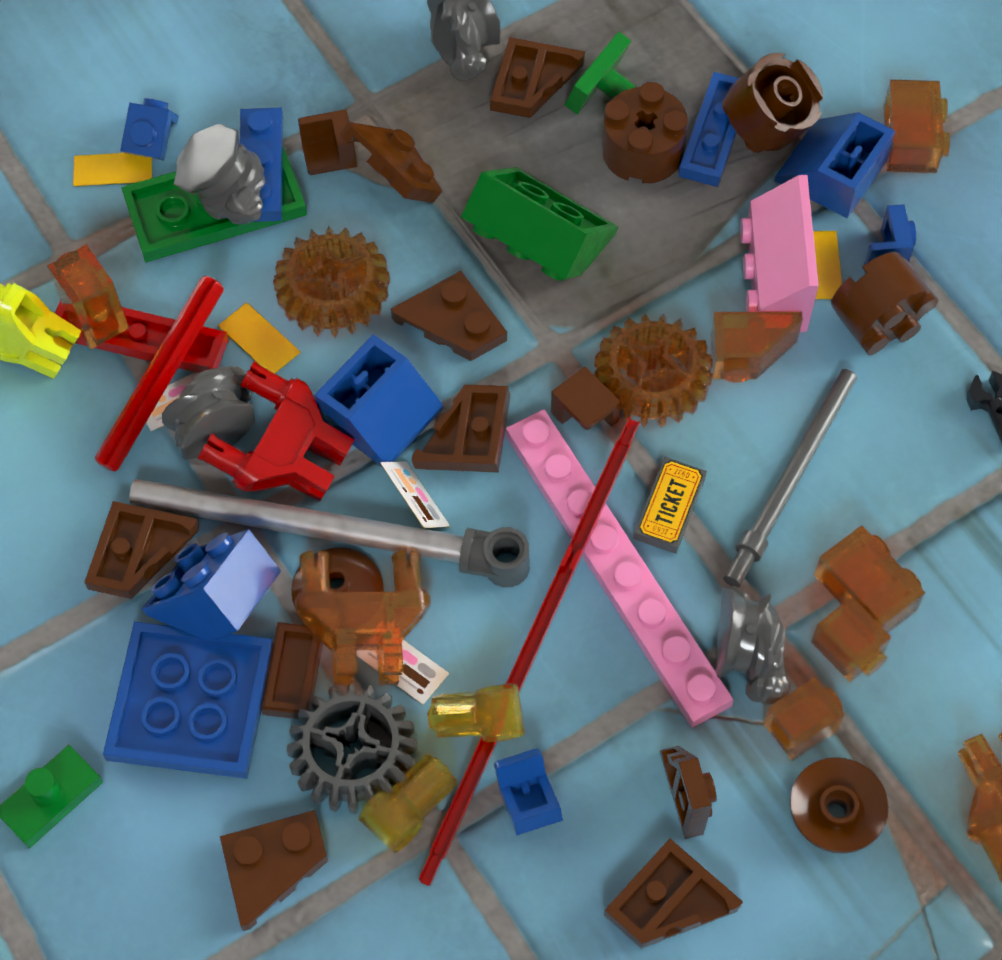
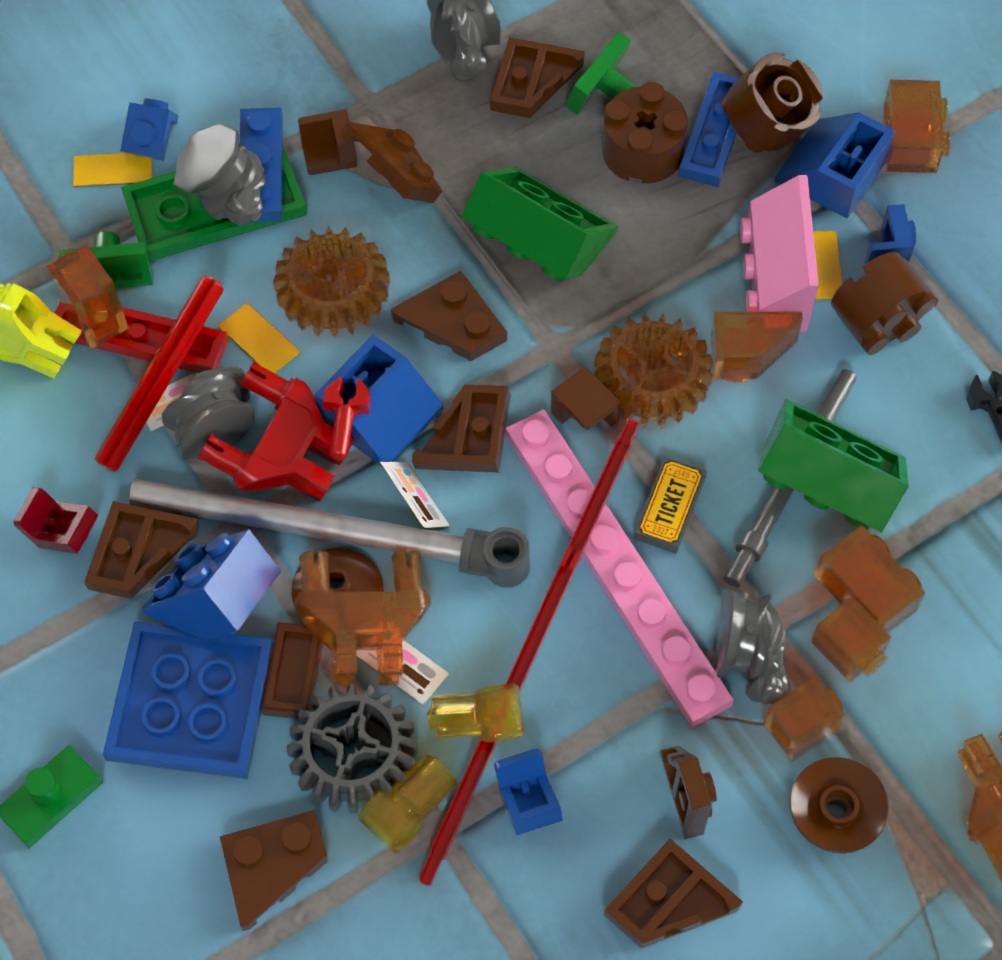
(54, 523): none -> dark red bracket
(124, 263): none -> green tile
(344, 414): none -> red bar
(833, 467): none -> green slope

